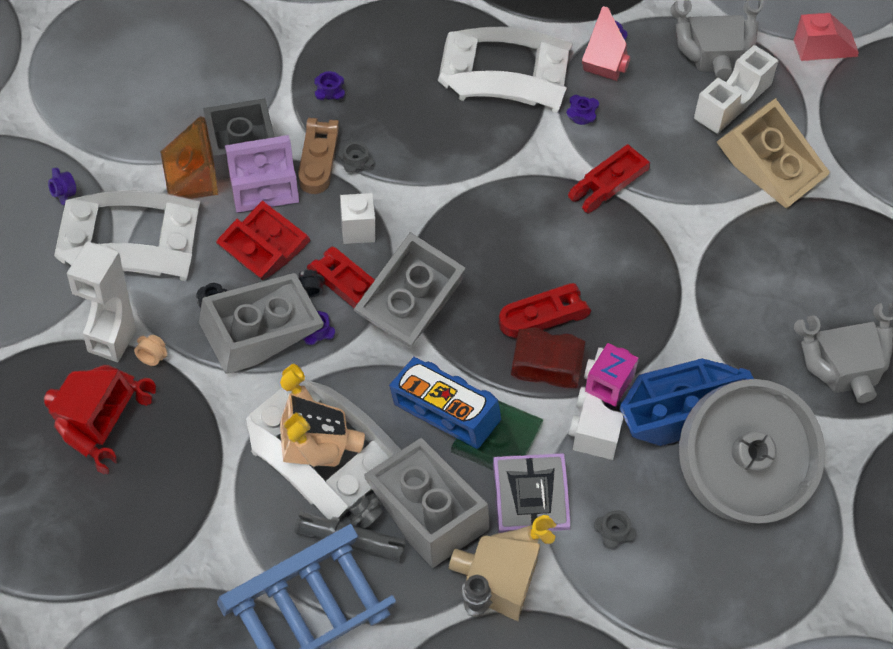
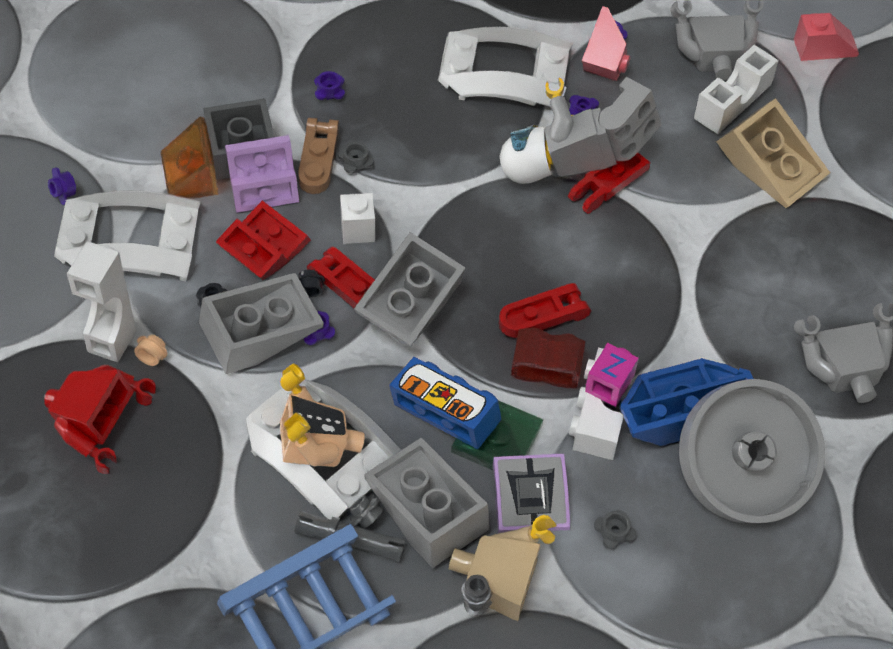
(582, 140): none -> light grey piece

